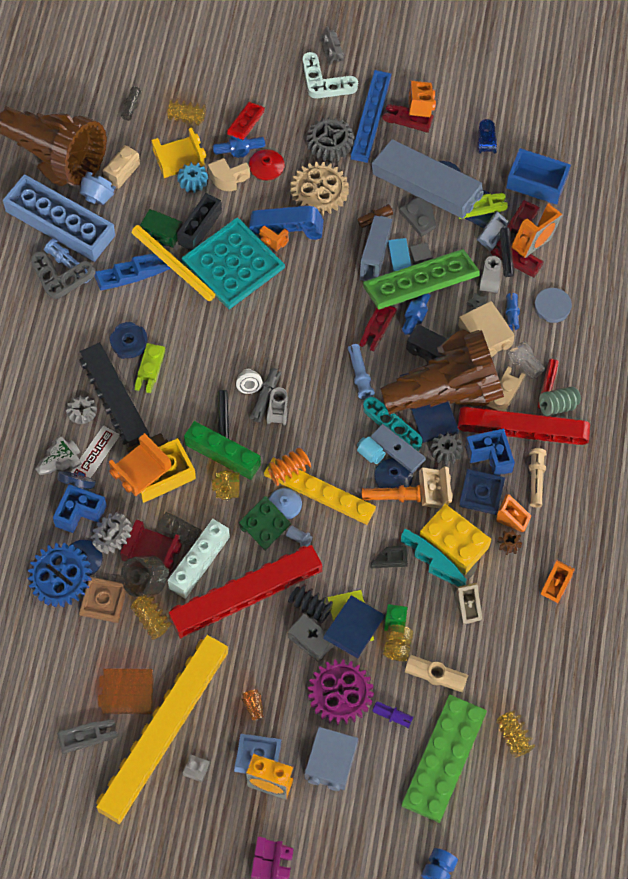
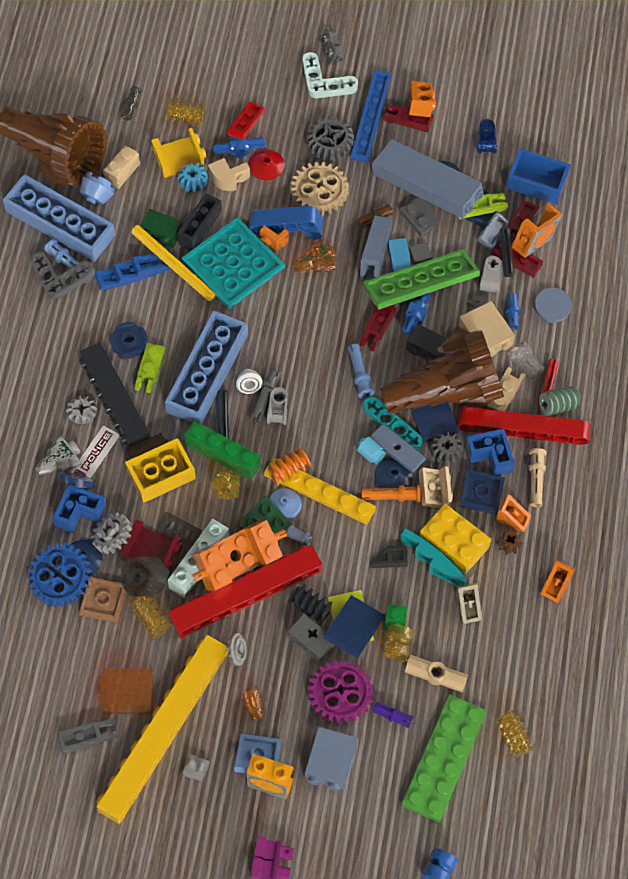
(140, 466): orange panel -> none
(206, 368): none -> medium blue brick
(236, 649): none -> light grey gear
(254, 545): none -> orange brick
(316, 258): none -> clear orange rock

